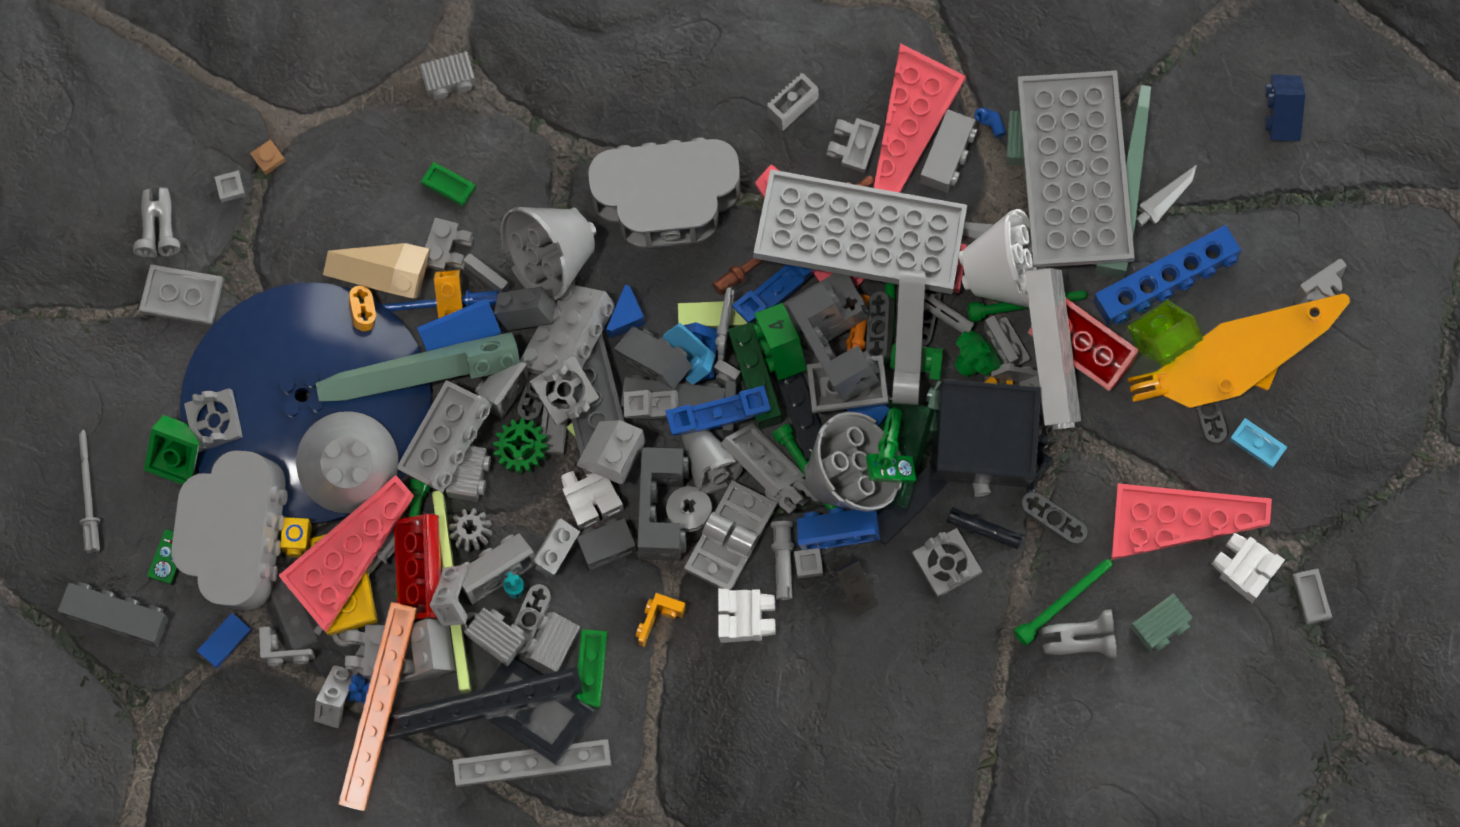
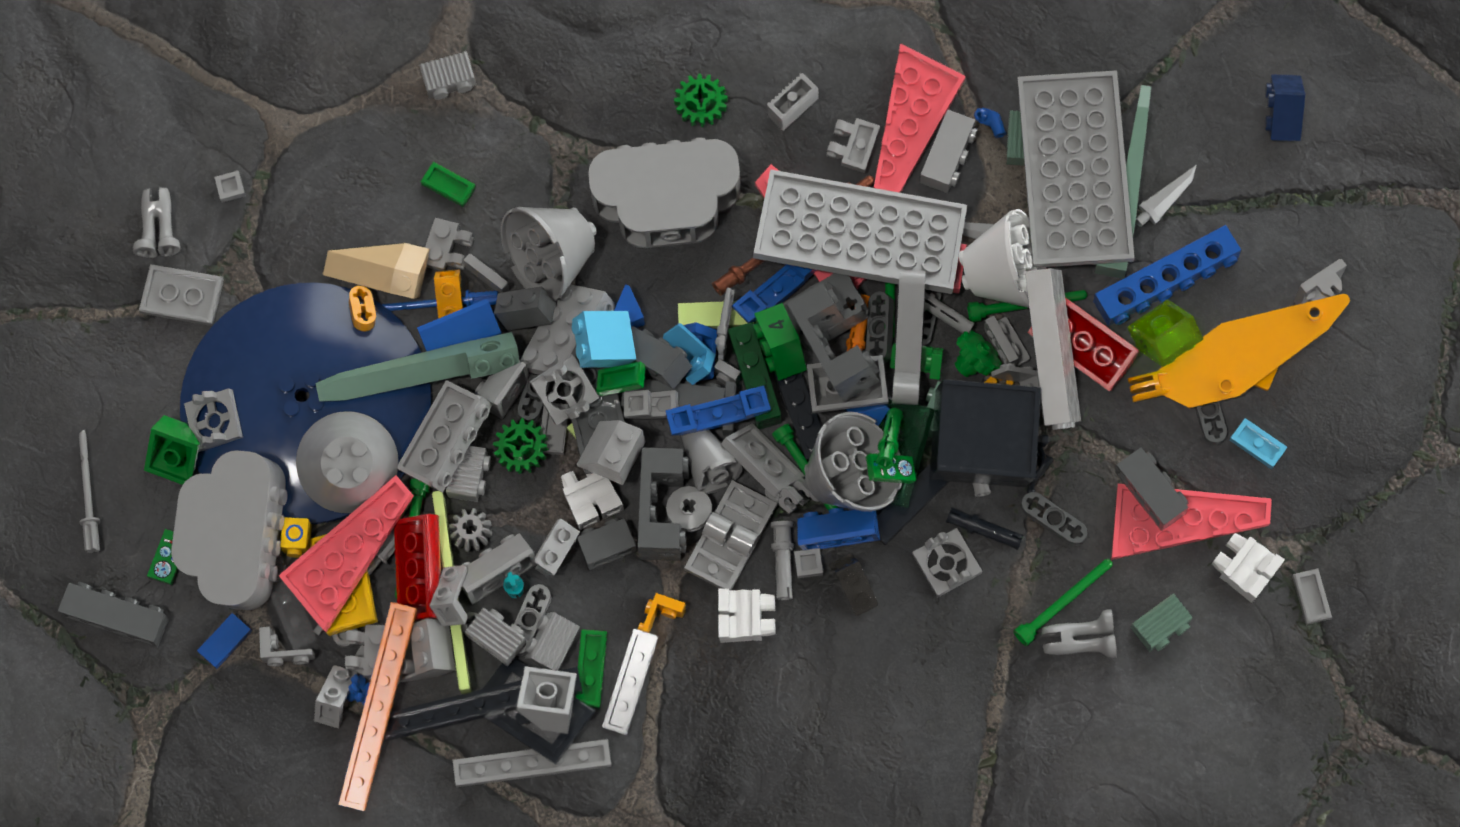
(267, 157): medium nougat plate -> none
(547, 698): none -> light grey slope
(603, 338): none -> medium azure brick
(620, 378): none -> green tile
(630, 681): none -> tile
(711, 99): none -> green gear
(1152, 488): none -> dark grey brick

